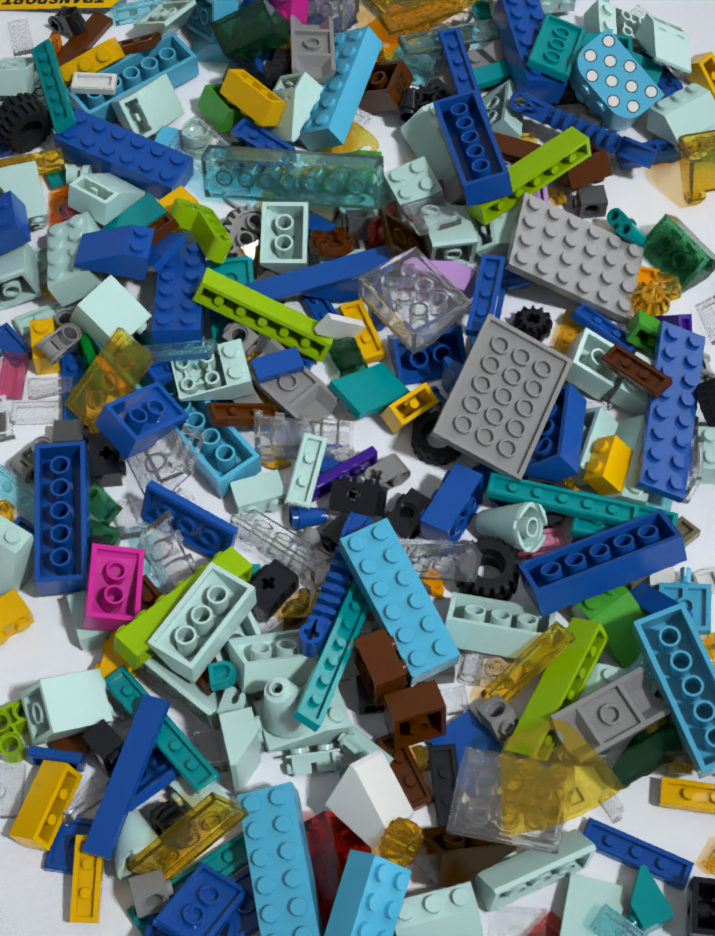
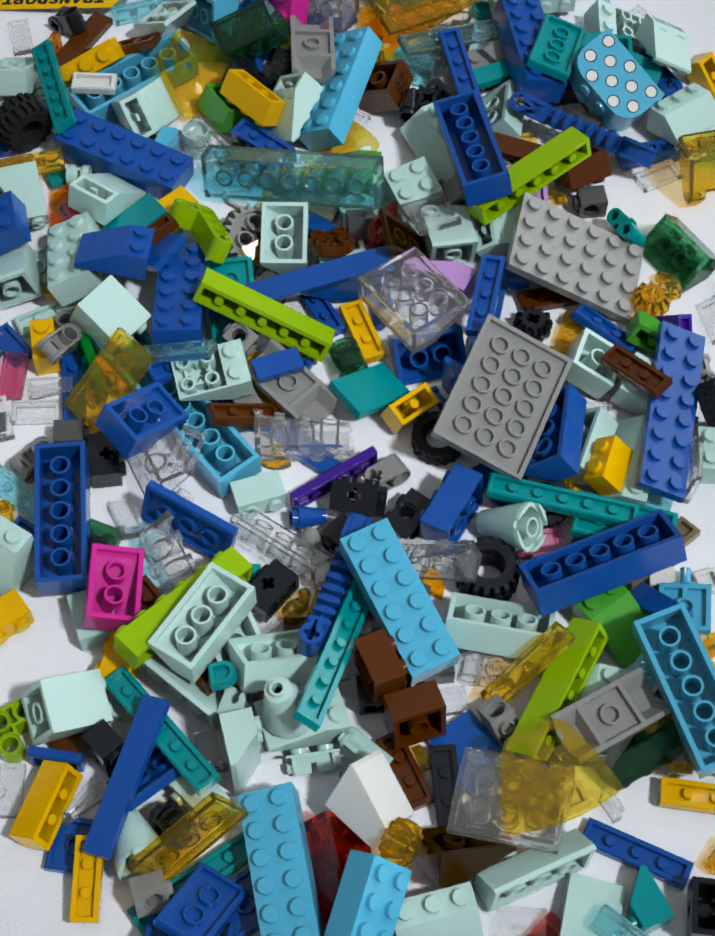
(102, 505): clear green tile -> none
(187, 85): none -> clear yellow piece
(306, 471): light aqua tile -> none
(339, 326): white tile -> none
(370, 18): none -> clear yellow tile
(543, 298): none -> reddish brown tile
(646, 274): light orange tile -> none
(657, 176): none -> clear tile

